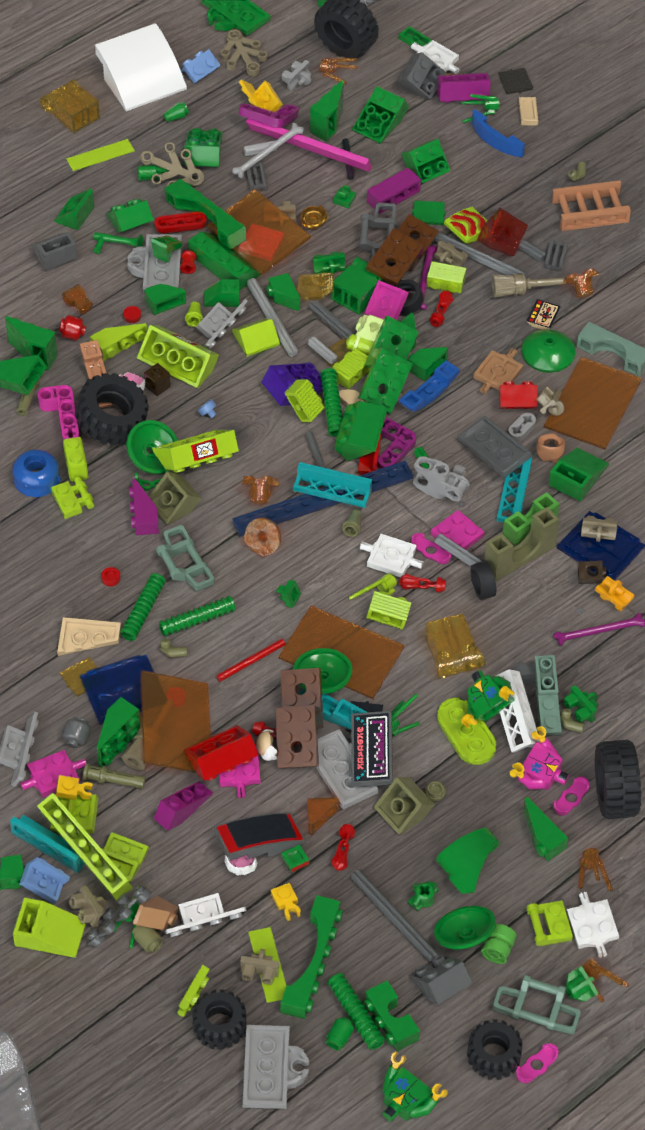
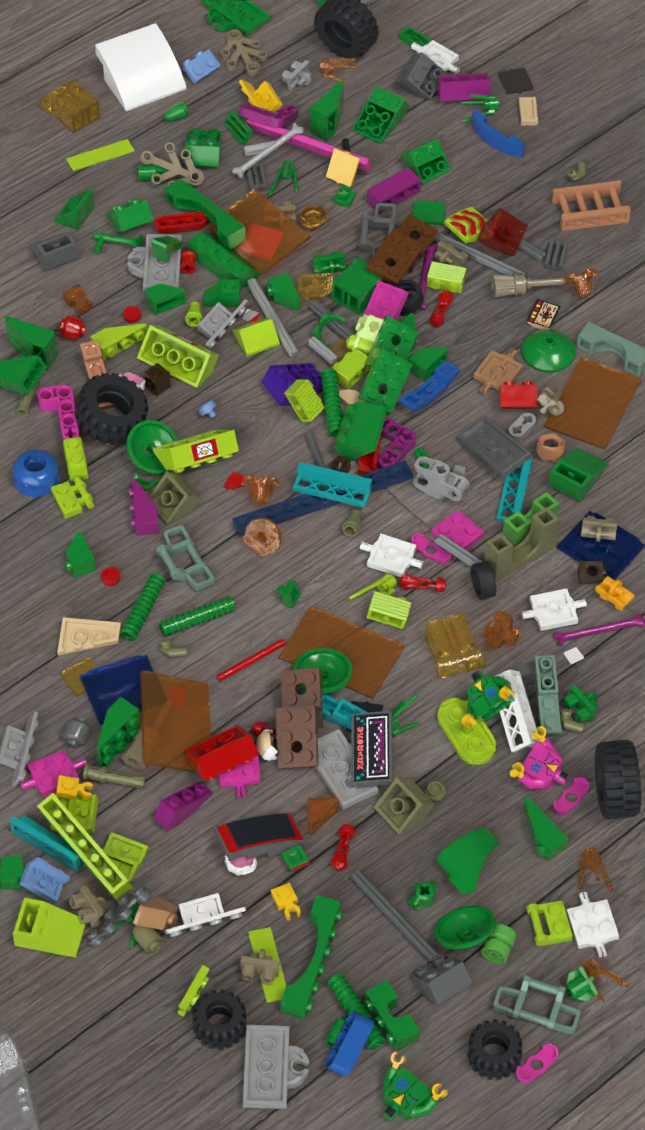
(79, 557): none -> green slope
(234, 481): none -> red tile
(237, 129): none -> green tile
(251, 315): none -> light grey sticker
(287, 171): none -> green plant
(326, 318): none -> green cap
(341, 464): none -> dark brown tile
(343, 167): none -> yellow piece
(349, 1043): none -> blue beam
(501, 631): none -> clear orange plate
(553, 609): none -> white plate
(573, 655): none -> white sticker

